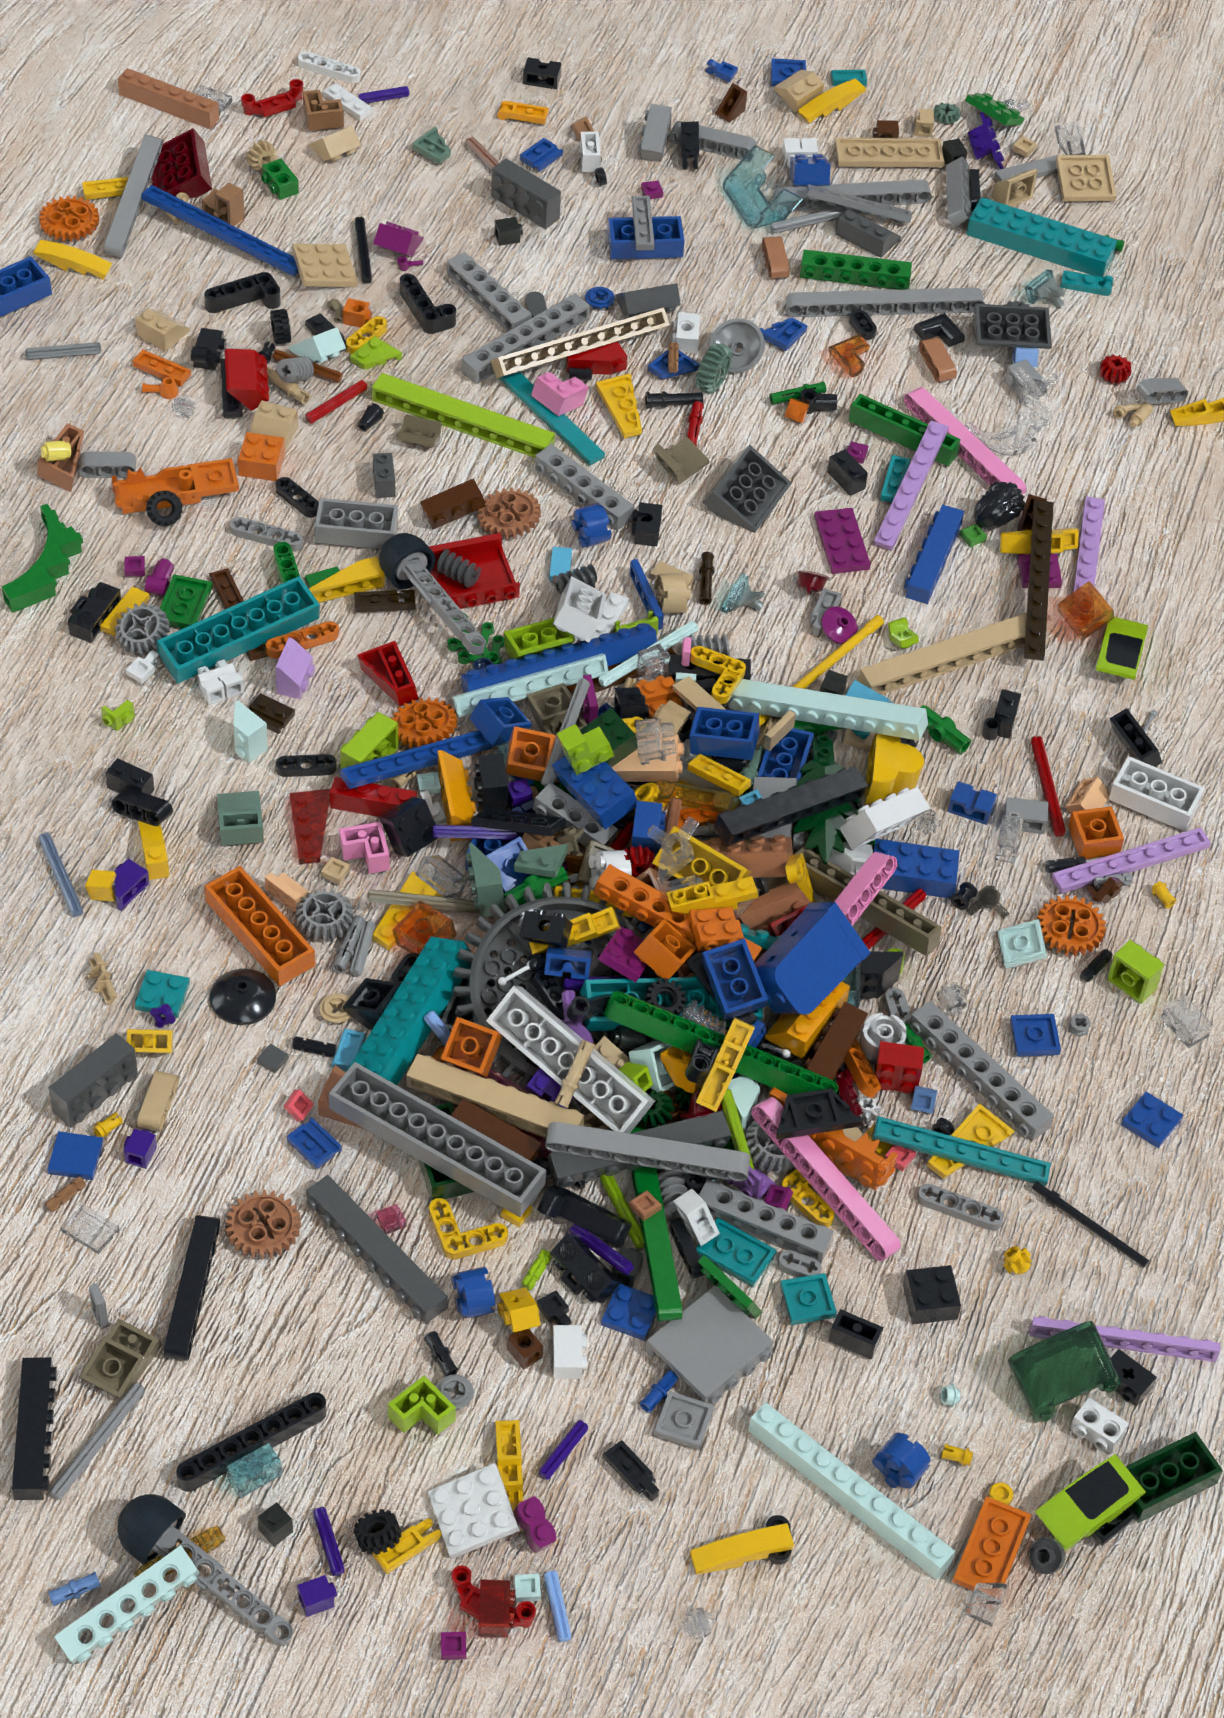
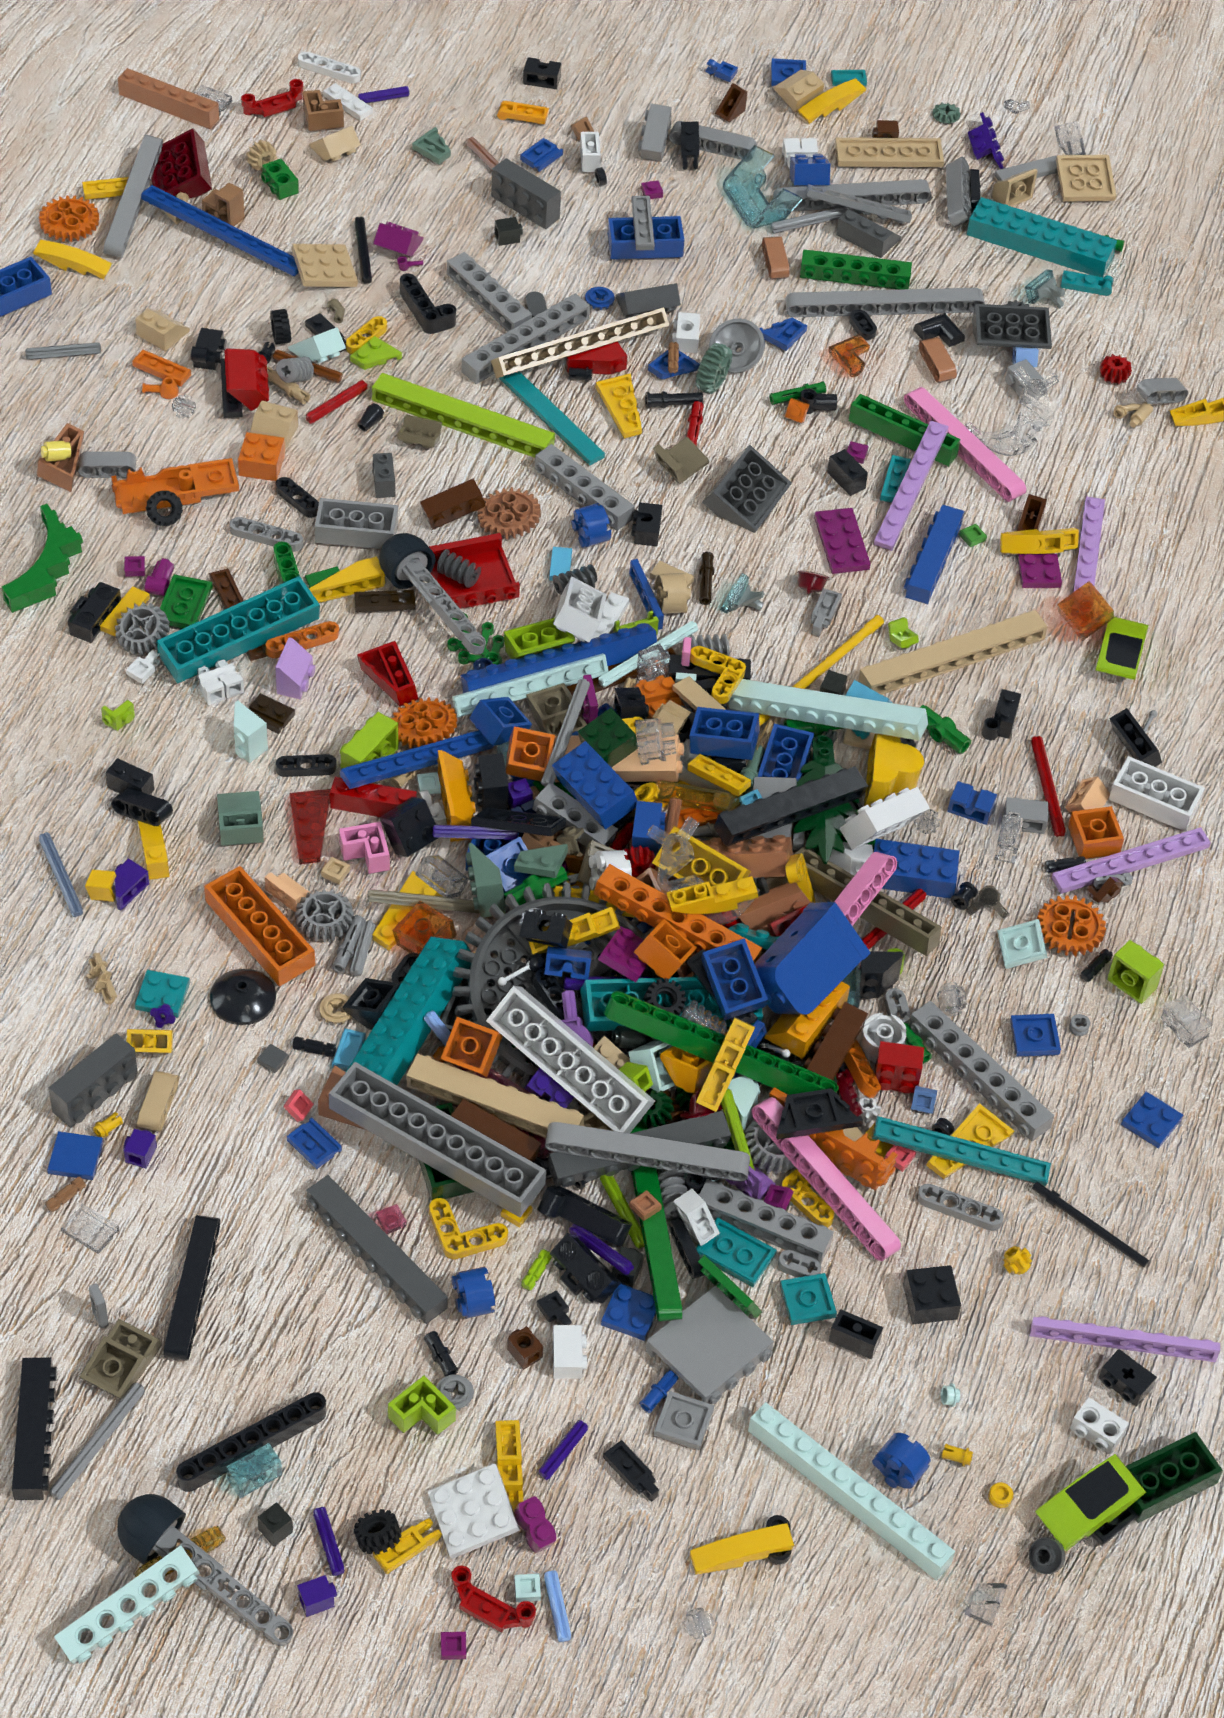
(74, 1589): medium blue pin -> none
(243, 291): black beam -> none
(282, 1215): nougat gear -> none
(356, 313): orange brick -> none
(494, 1608): clear red brick -> none
(518, 1309): yellow brick -> none
(558, 395): bright pink brick -> none
(576, 1070): tan pin -> none
(586, 749): lime brick -> none
(590, 1007): black piece -> none
(700, 1061): black piece -> none
(714, 927): orange plate -> none
(779, 730): tan tile -> none
(838, 624): magenta dish -> none
(924, 123): tan brick -> none
(953, 150): pearl dark grey brick -> none
(992, 1544): orange plate -> none
(995, 109): green plate -> none
(999, 505): black piece -> none
(1024, 146): tan plate -> none
(1038, 580): dark brown plate -> none
(1062, 1369): clear green windscreen -> none
(1160, 890): yellow pin -> none

